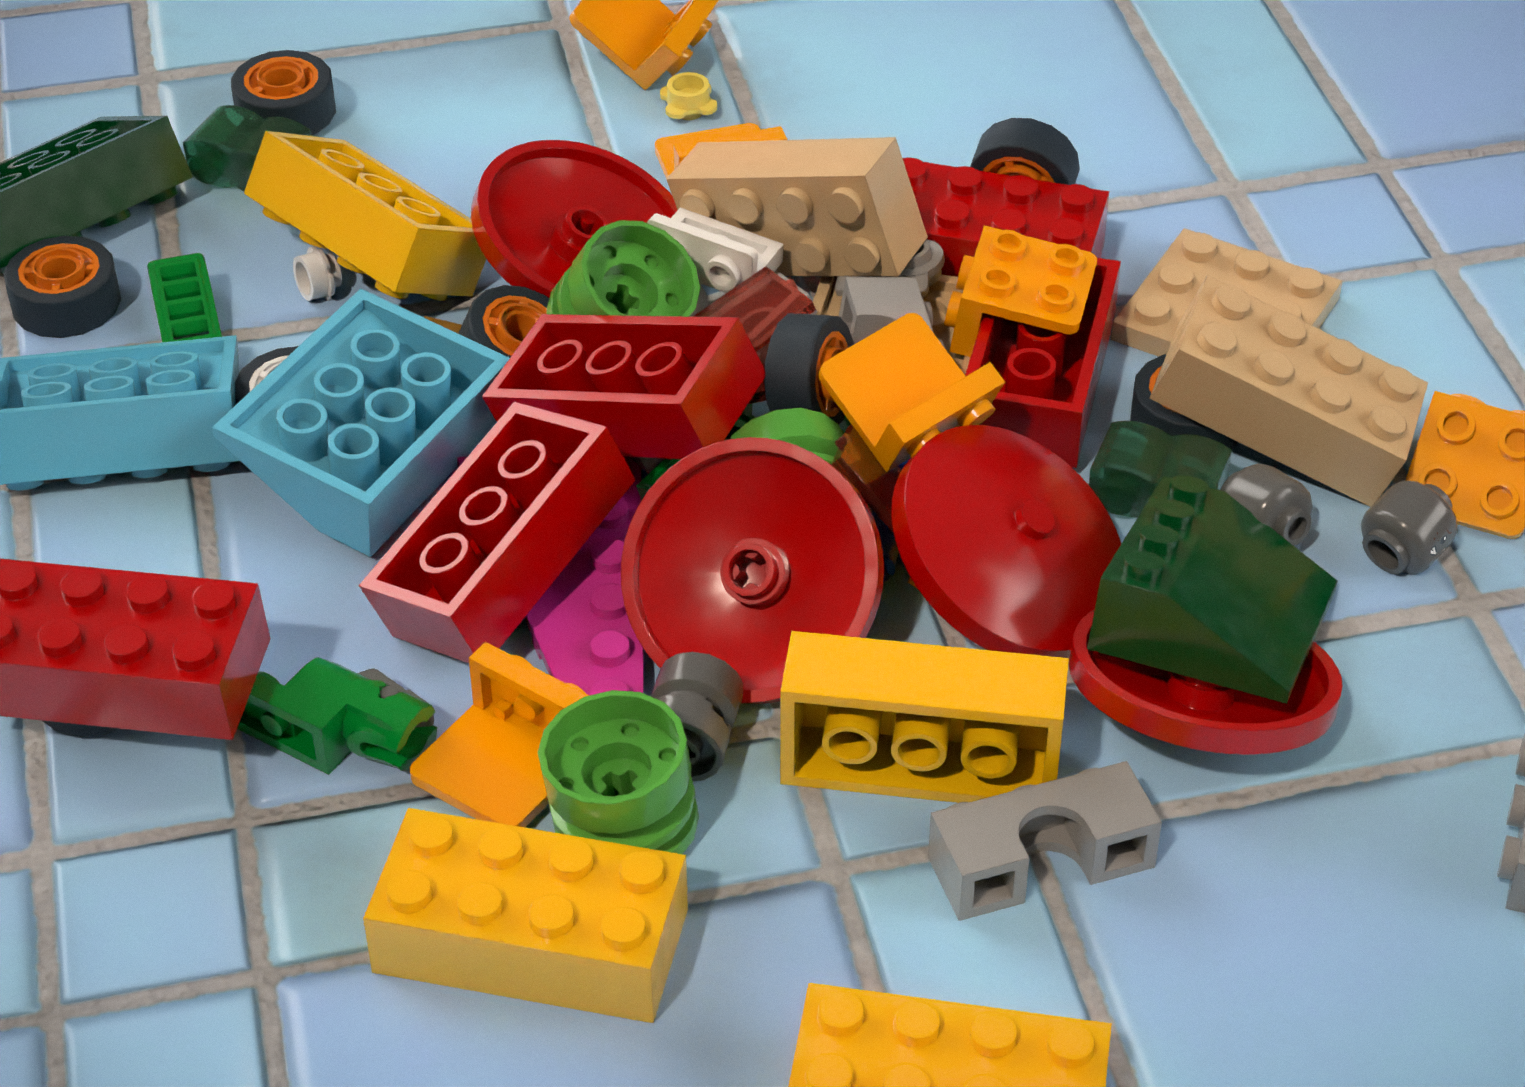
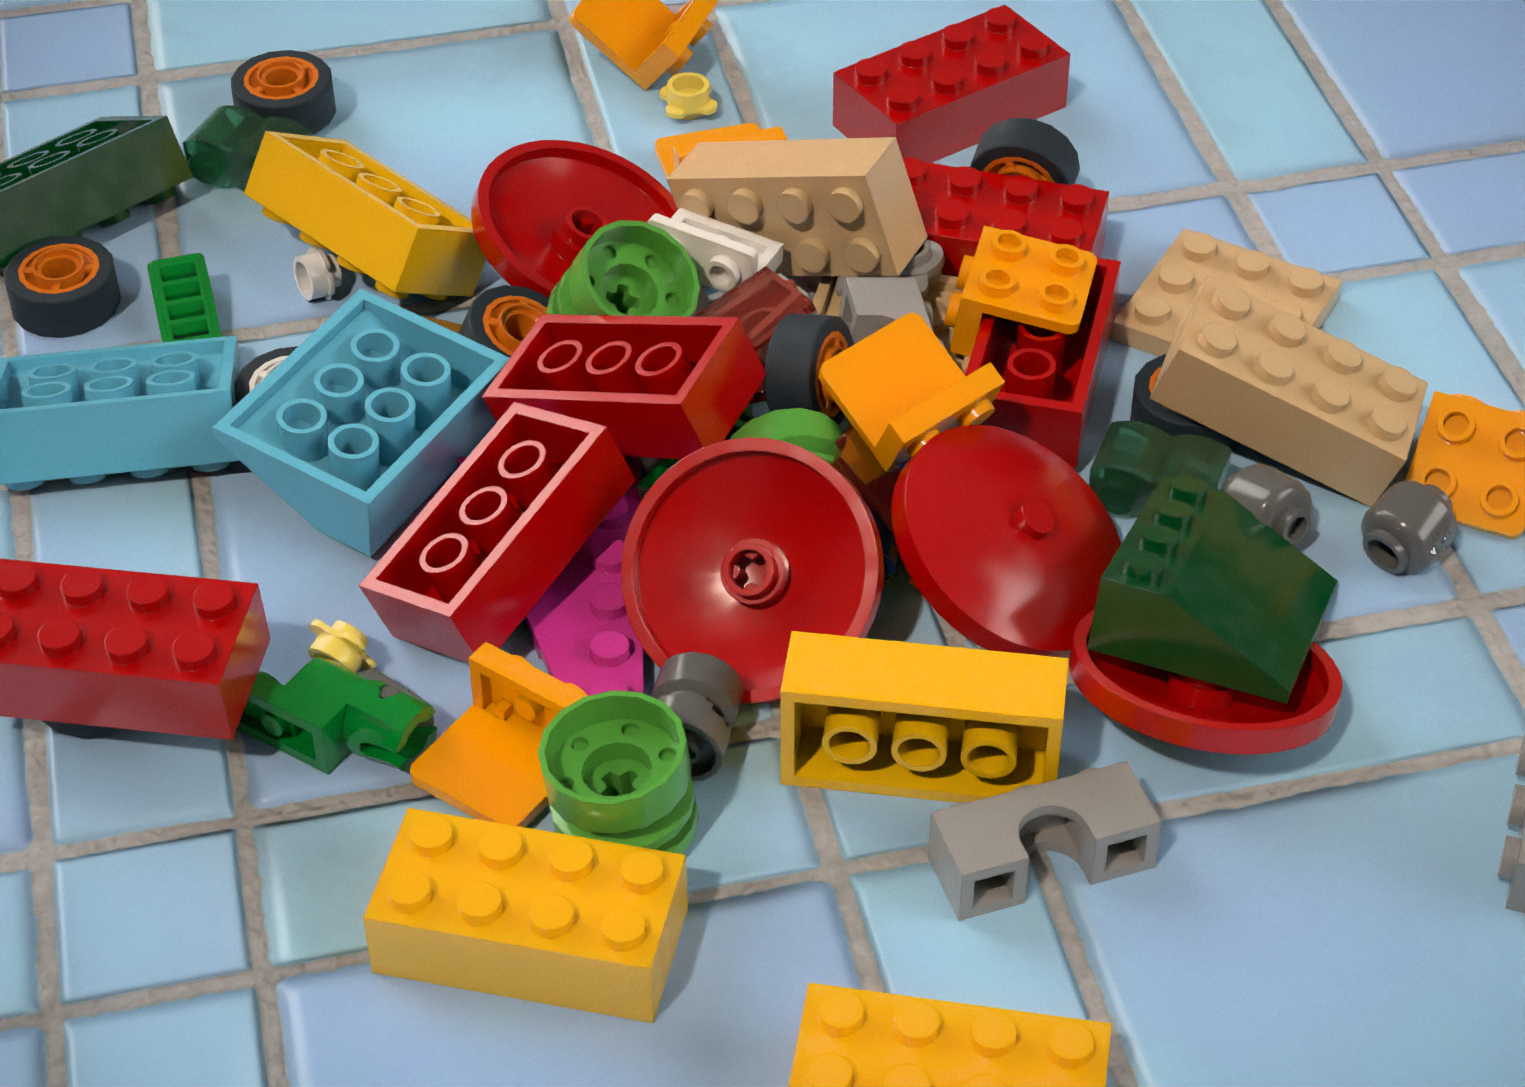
(340, 645): none -> light yellow plate
(952, 85): none -> red brick

